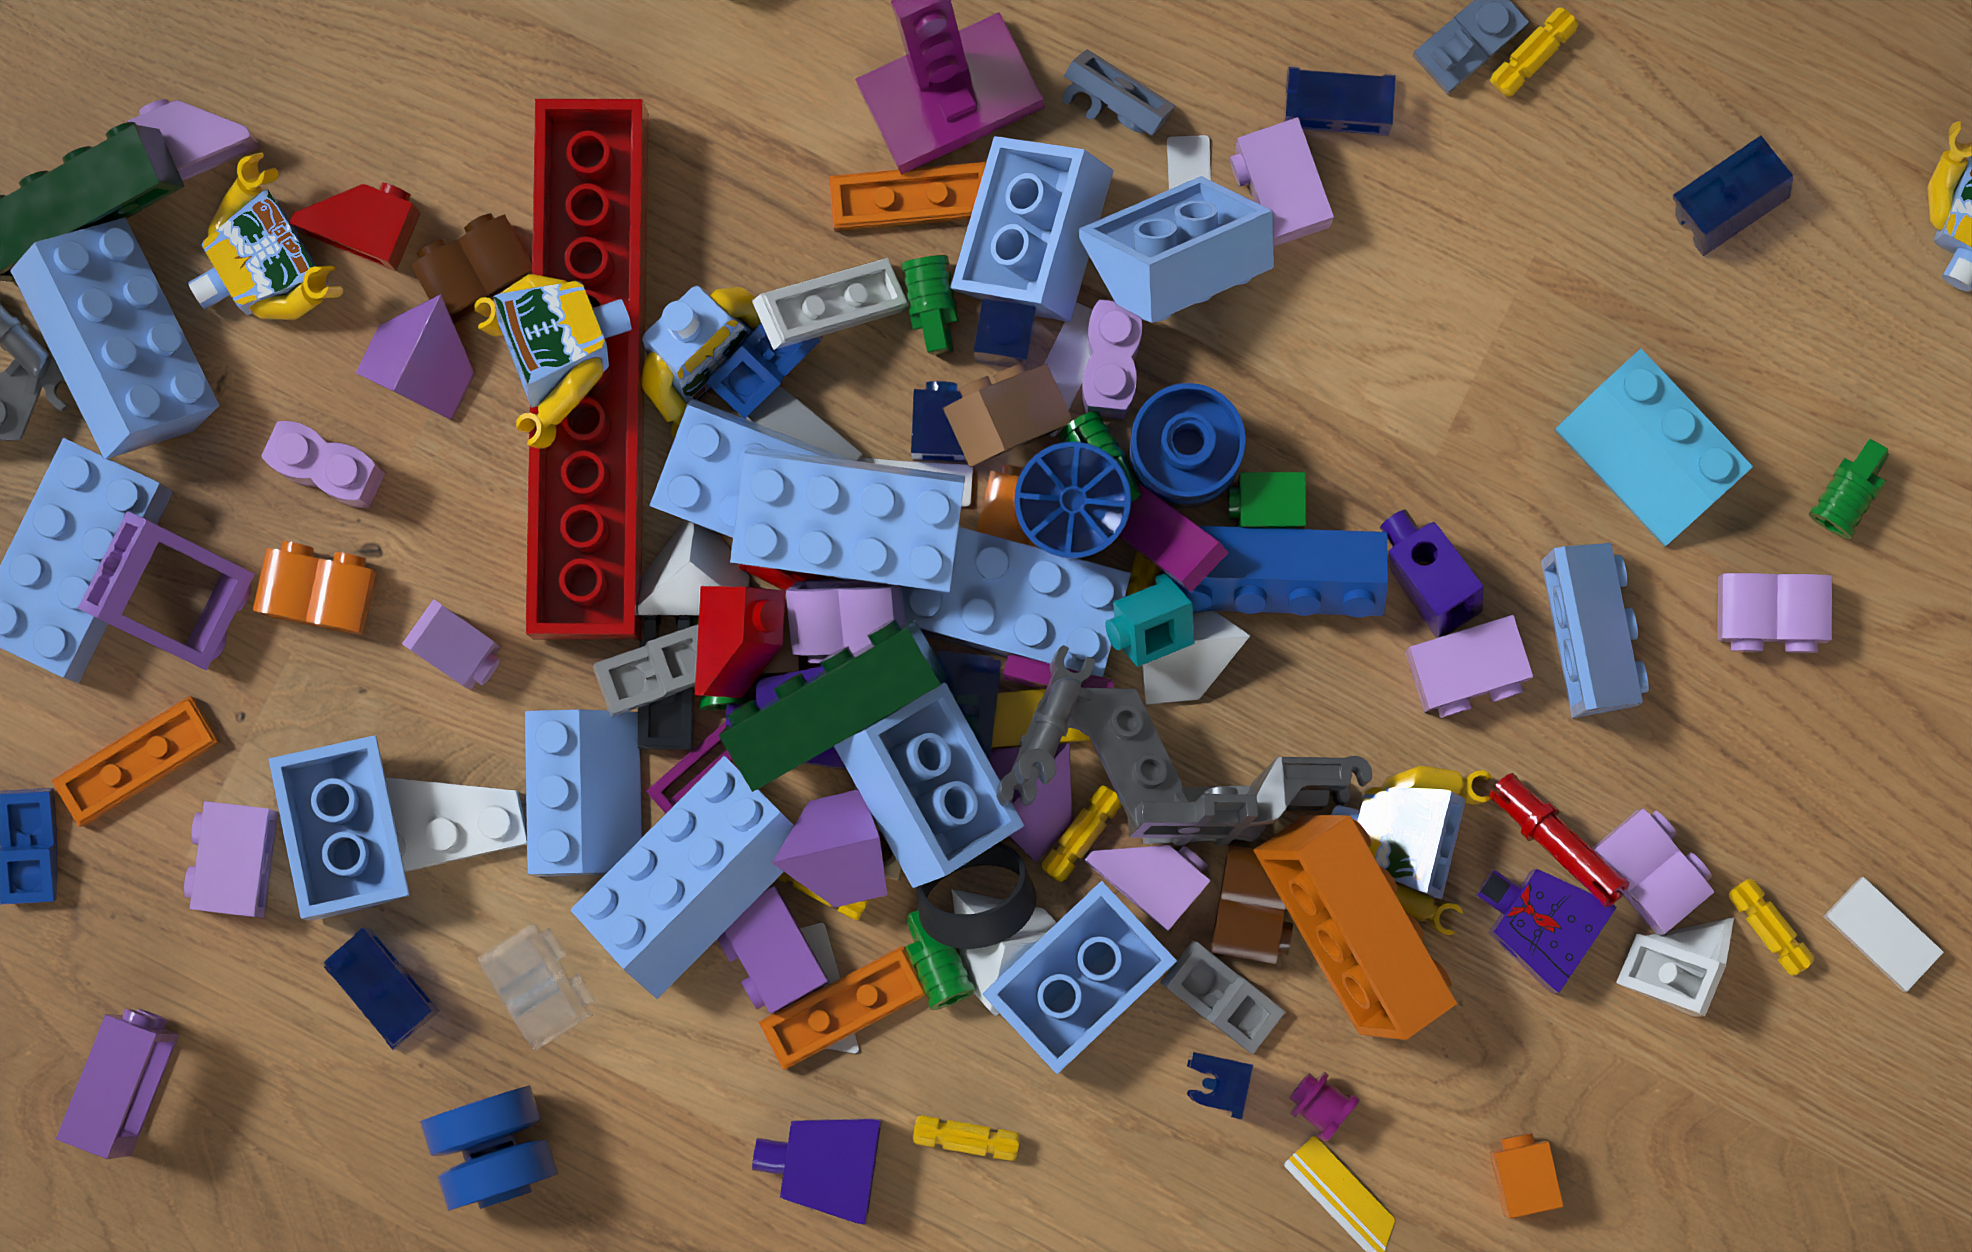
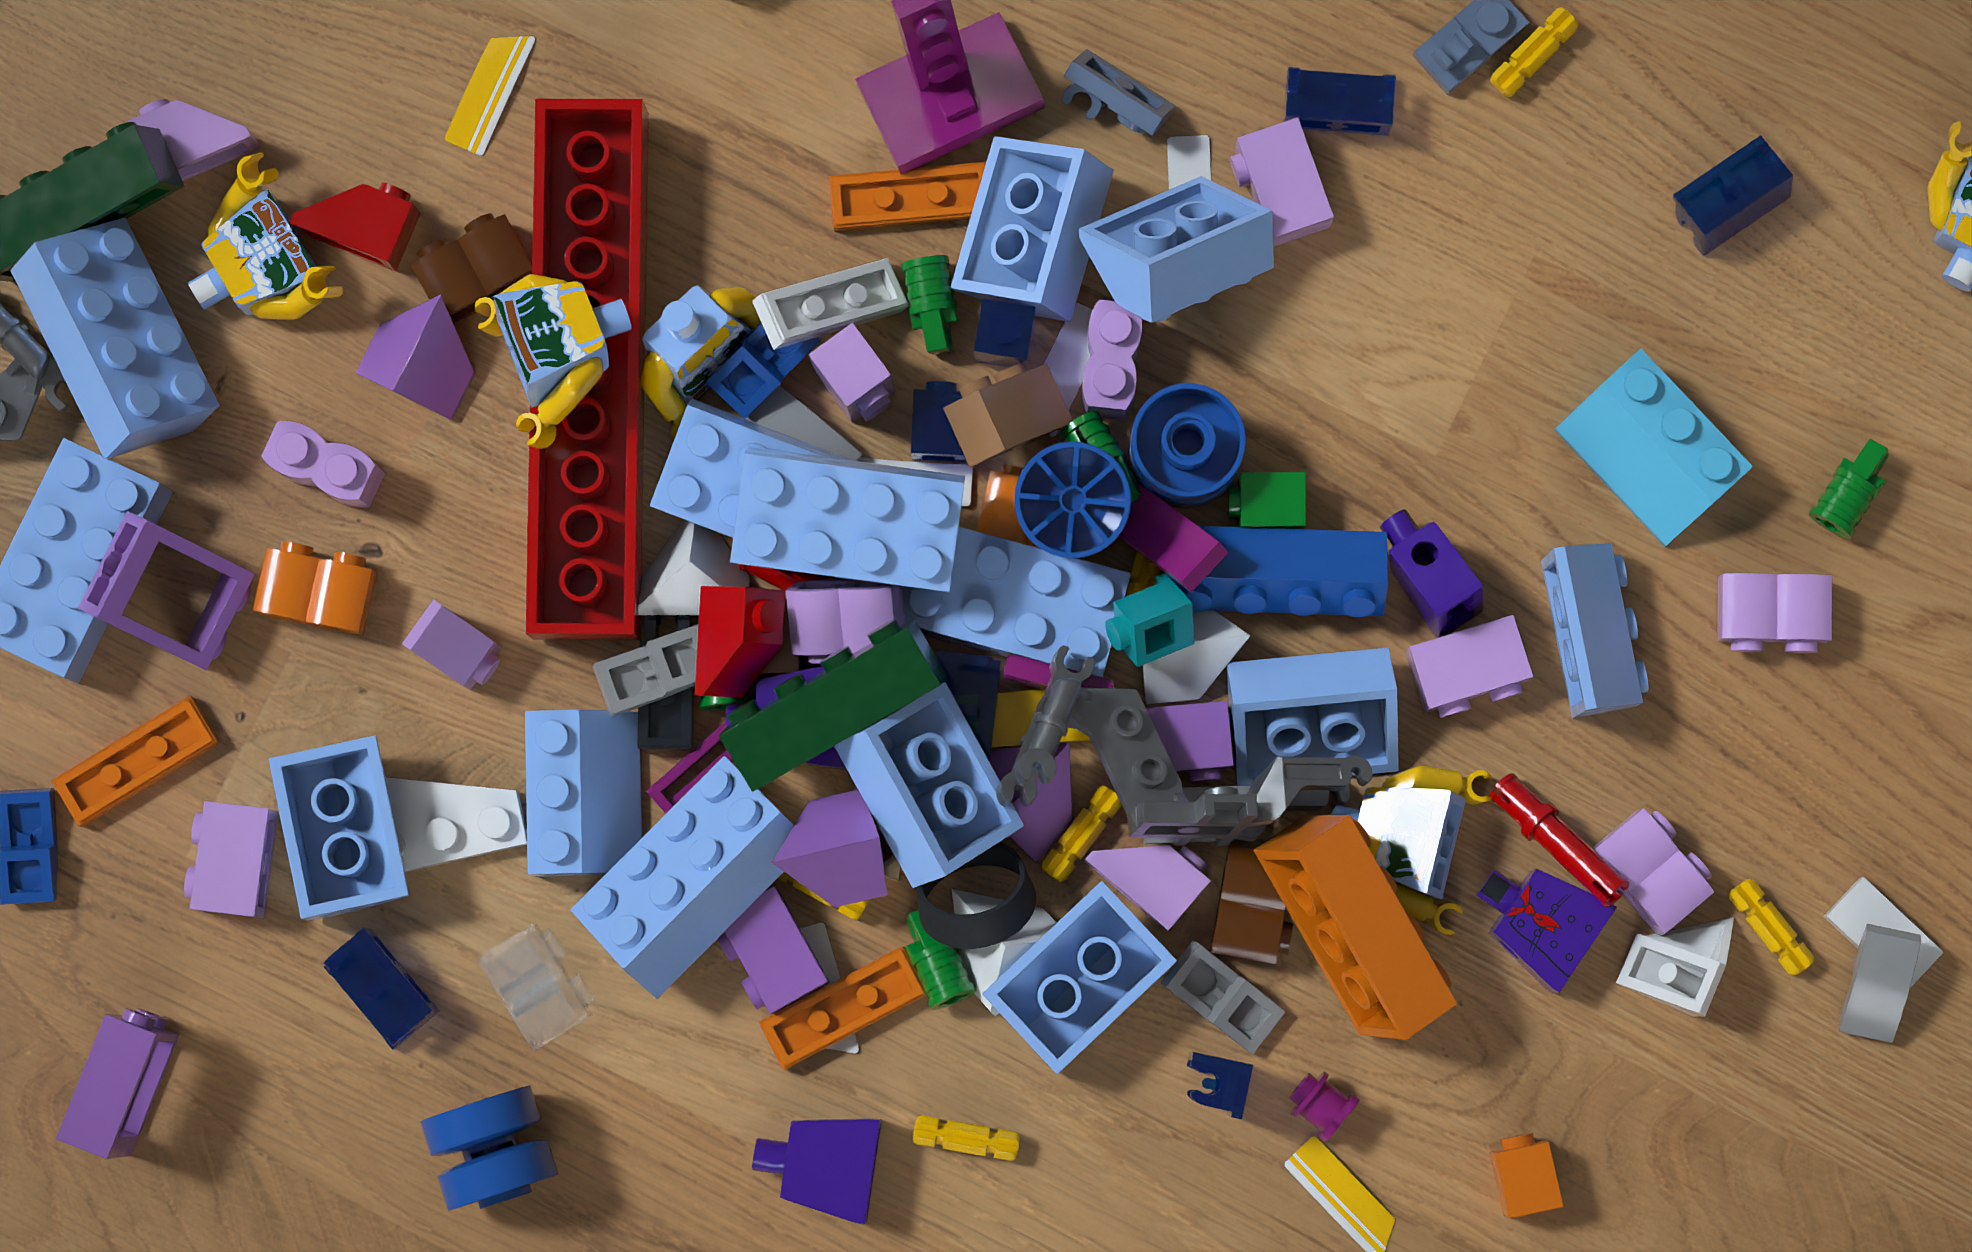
(488, 92): none -> yellow sticker
(853, 374): none -> lavender brick
(1196, 738): none -> medium lavender brick
(1313, 709): none -> light blue slope
(1879, 983): none -> light grey slope

